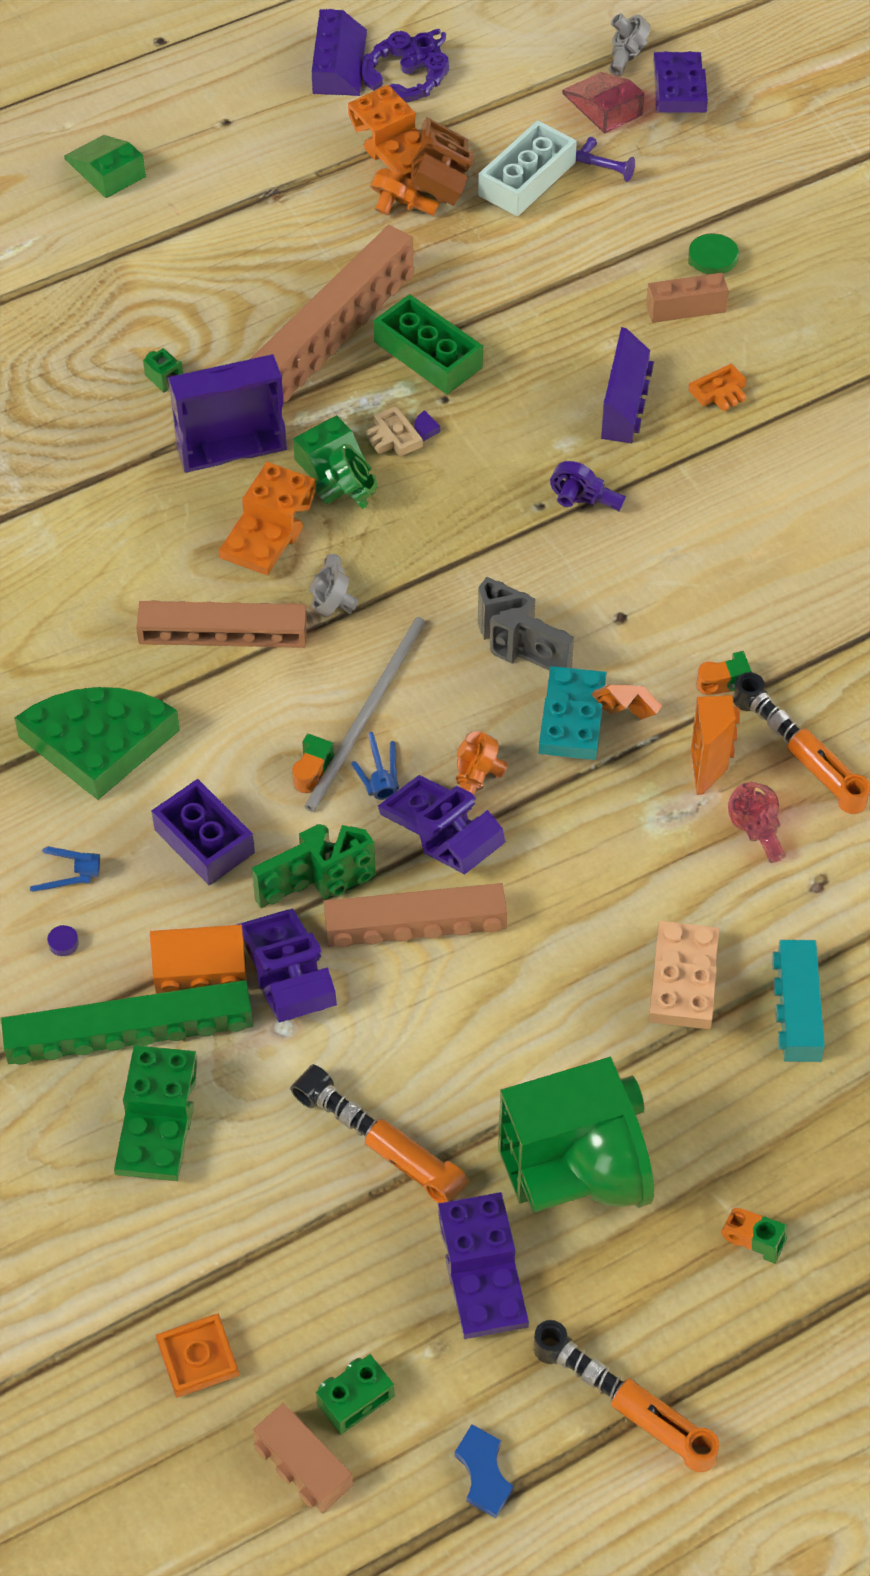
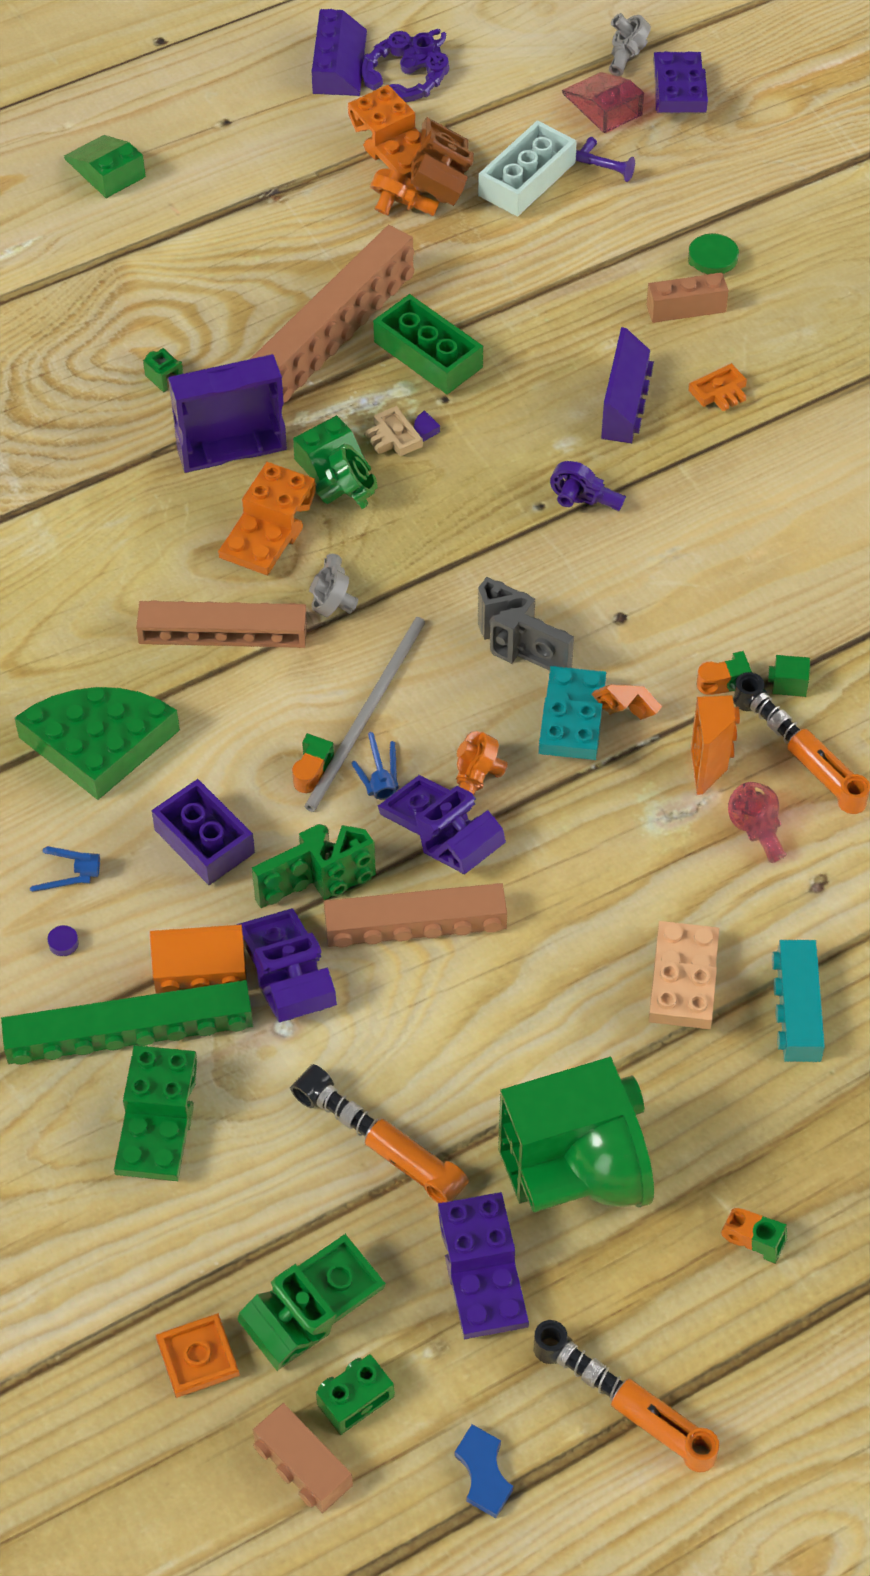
(309, 1301): none -> green piece
(790, 675): none -> green brick

